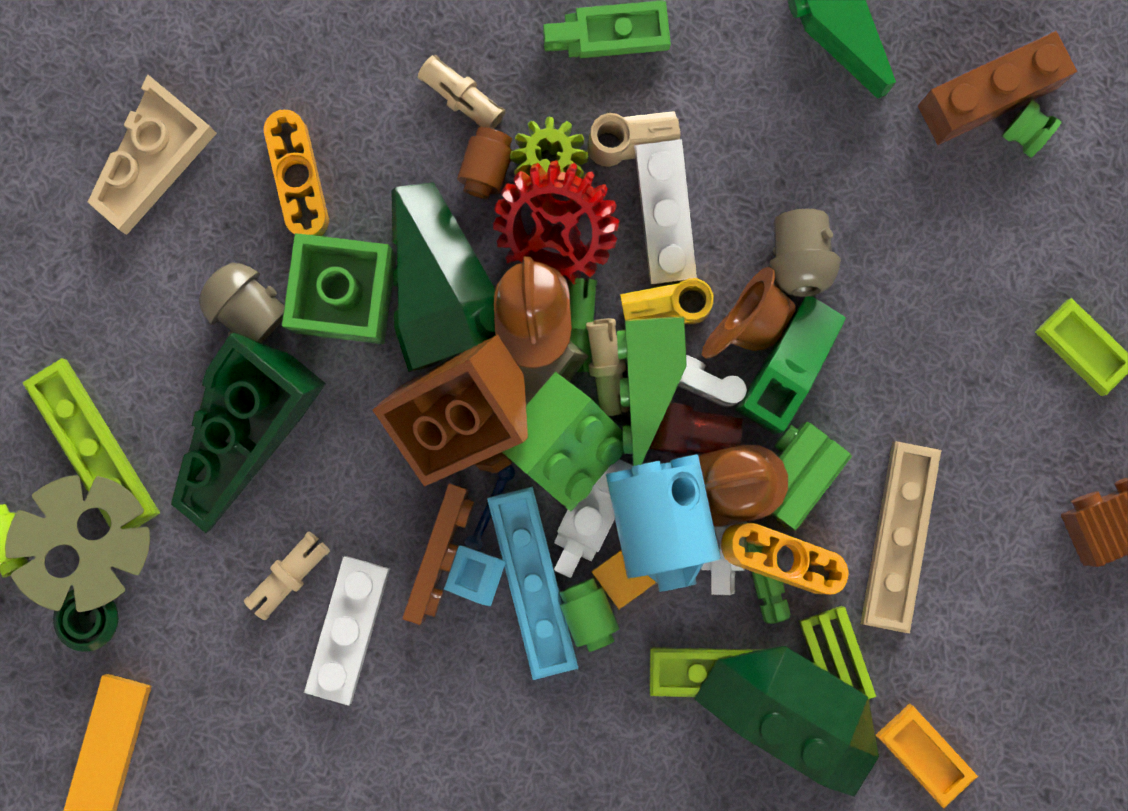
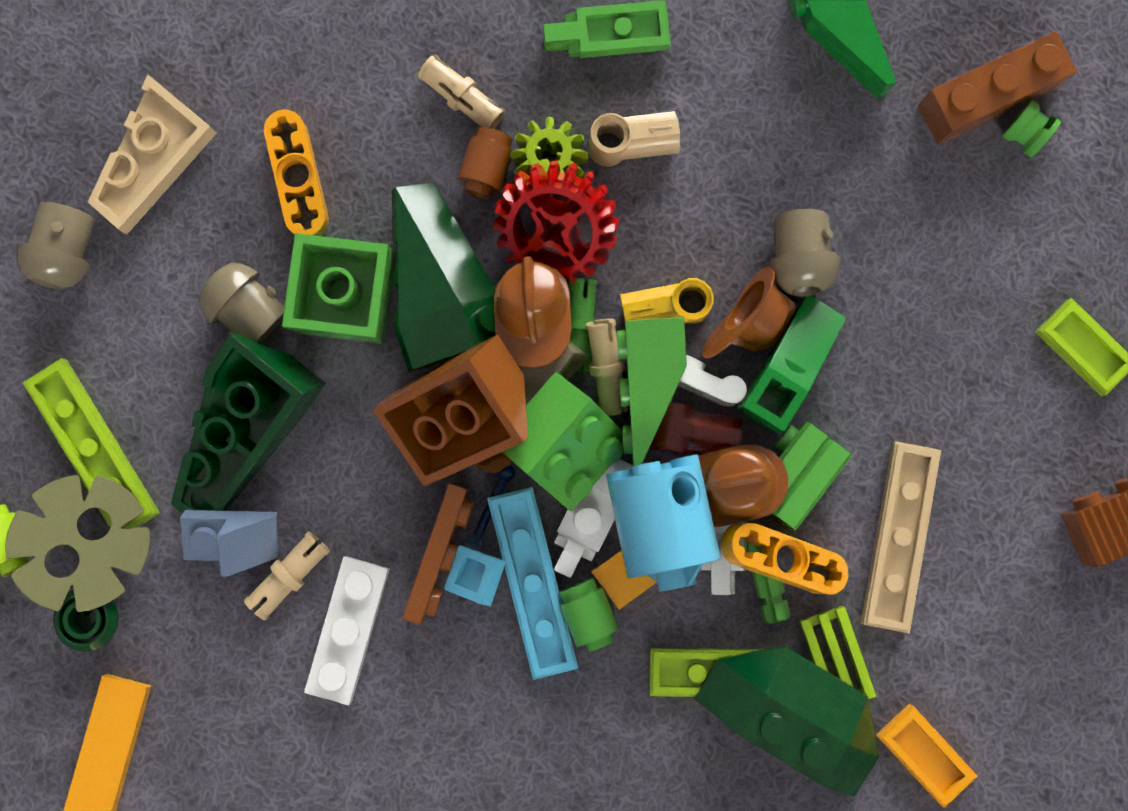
(56, 246): none -> dark tan piece
(231, 537): none -> sand blue slope
(665, 211): white plate -> none

